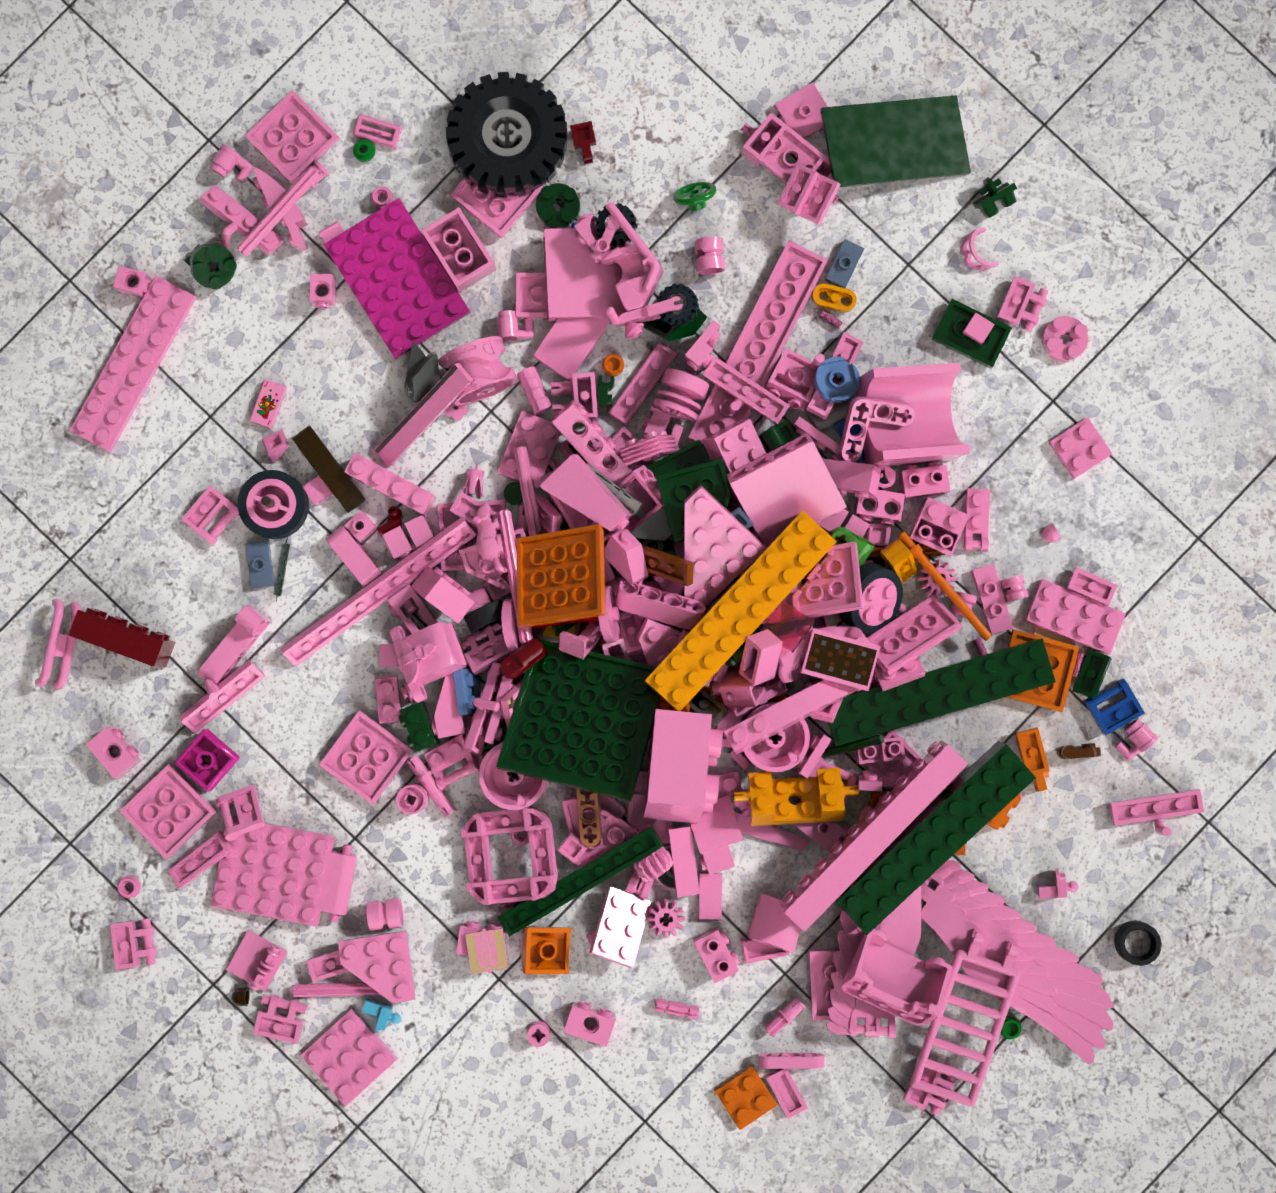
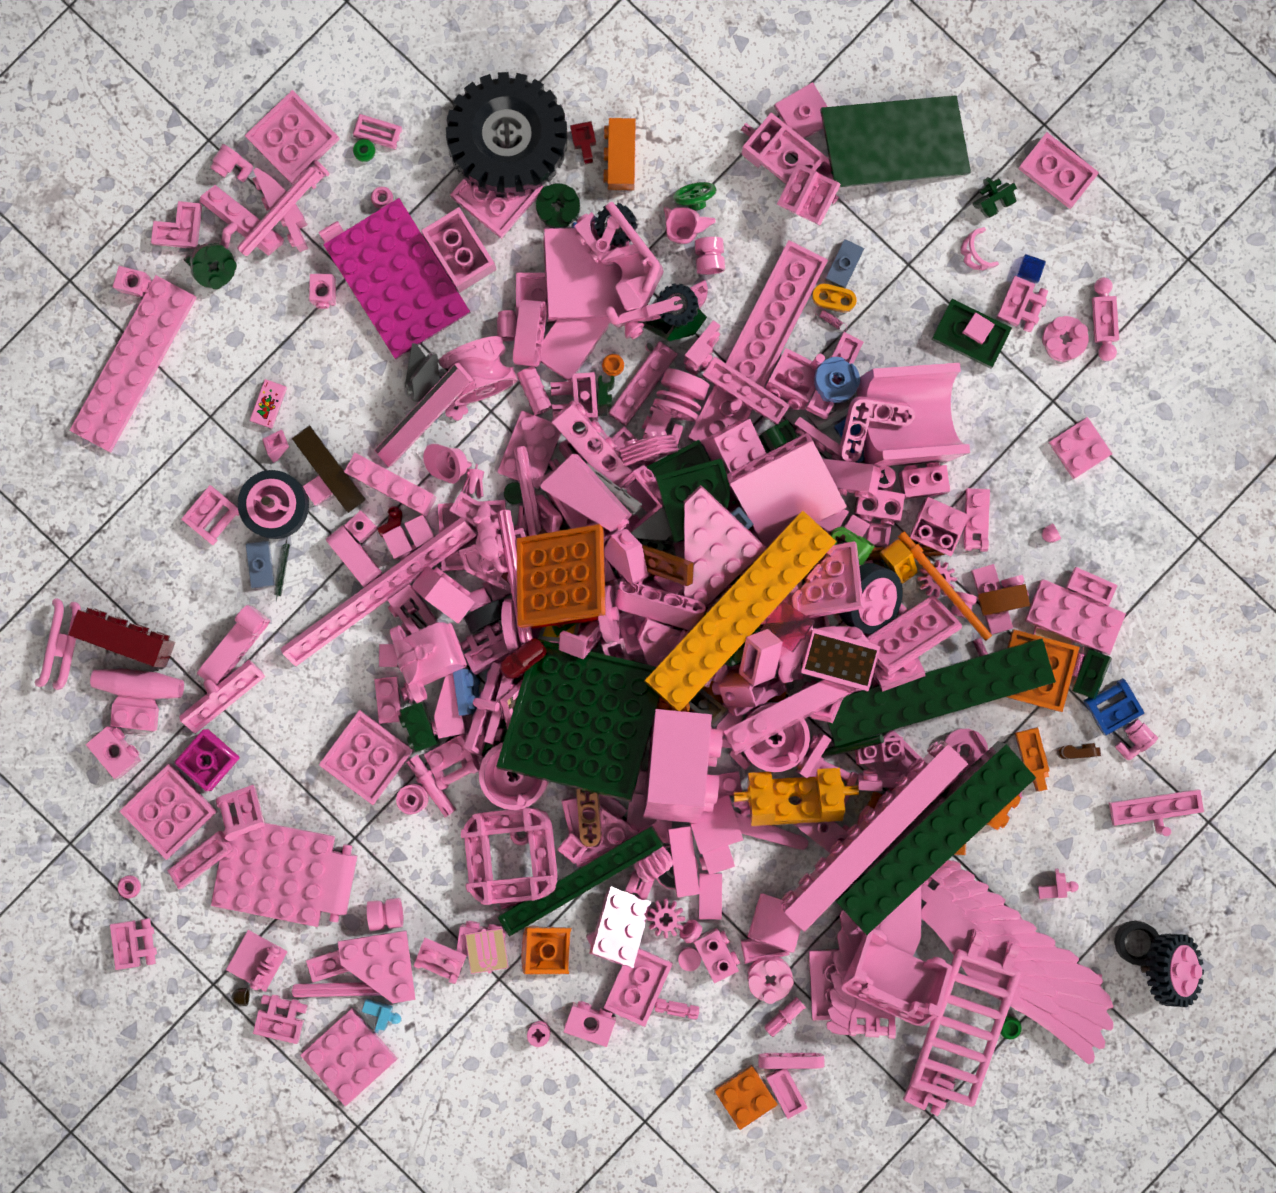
(136, 694): none -> bright pink plate
(183, 232): none -> bright pink plate
(440, 960): none -> bright pink plate
(445, 462): none -> bright pink piece
(530, 333): none -> bright pink beam
(620, 154): none -> orange brick
(638, 987): none -> bright pink plate
(684, 224): none -> bright pink piece
(689, 959): none -> bright pink tile
(691, 931): none -> bright pink tile
(701, 292): none -> bright pink tile
(770, 991): none -> bright pink plate
(970, 738): none -> bright pink plate
(1003, 599): none -> dark orange slope
(1031, 268): none -> clear blue tile
(1058, 170): none -> bright pink plate
(1105, 319): none -> bright pink plate
(1174, 970): none -> black wheel

